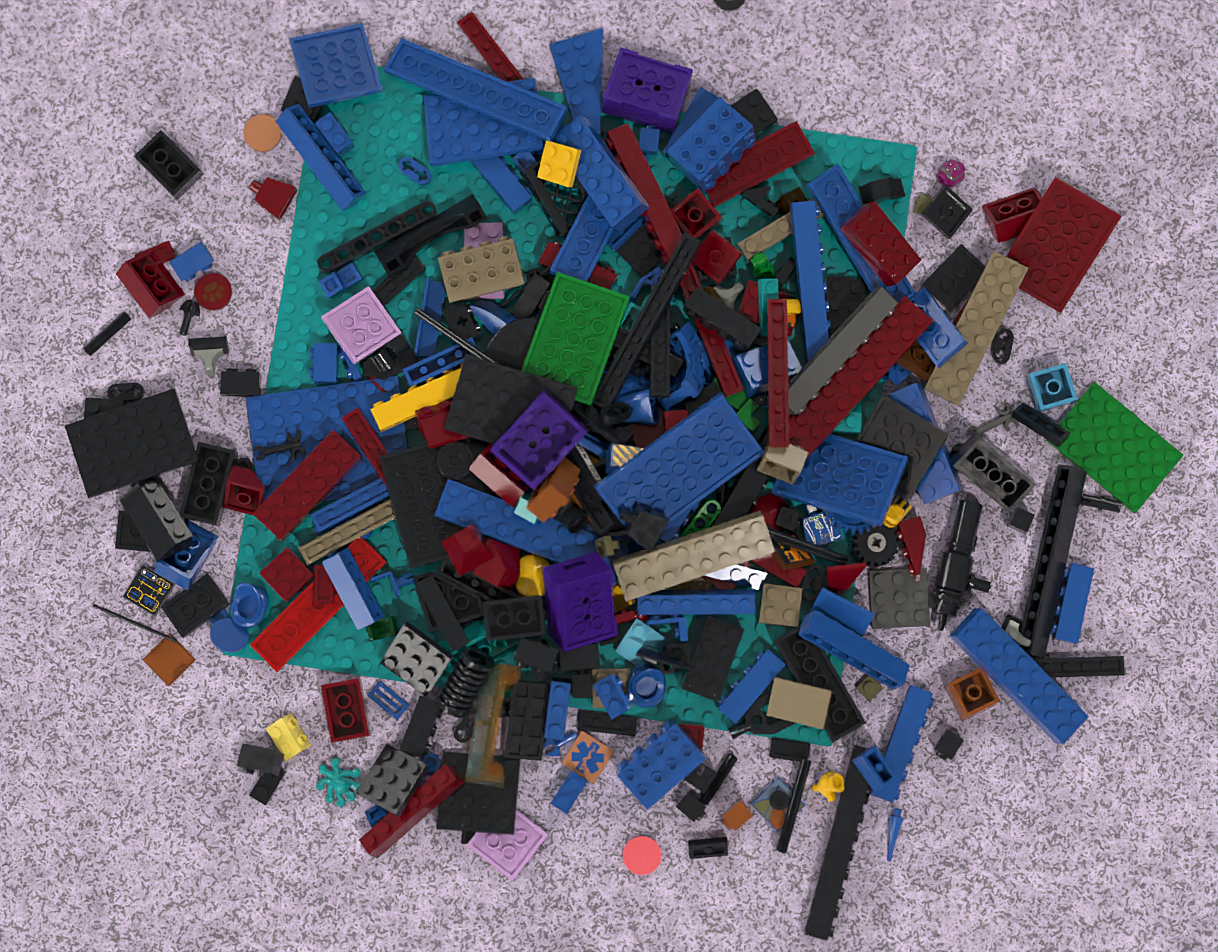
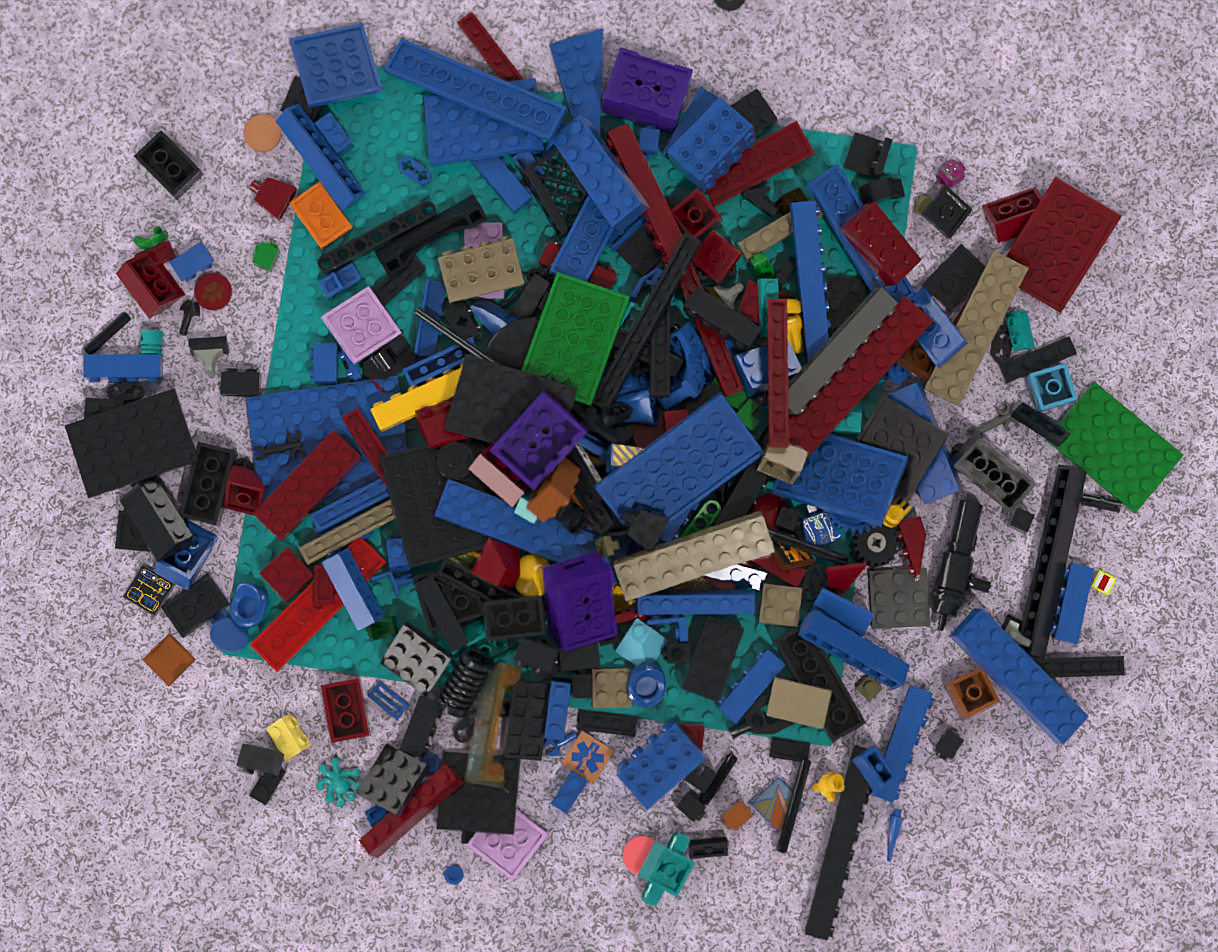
(123, 366): none -> blue brick
(134, 623): black piece -> none
(151, 342): none -> teal piece
(158, 237): none -> green piece
(266, 255): none -> green brick
(320, 215): none -> orange tile
(397, 557): none -> blue torso
(453, 874): none -> blue tile
(467, 549): dark red slope -> none
(559, 163): yellow plate -> none
(612, 696): blue bracket -> none
(662, 660): black panel -> none
(673, 872): none -> teal brick
(779, 800): black tile -> none
(795, 326): none -> yellow piece
(867, 155): none -> black bracket
(1020, 330): none -> teal bracket
(1037, 360): none -> black plate
(1103, 582): none -> tile

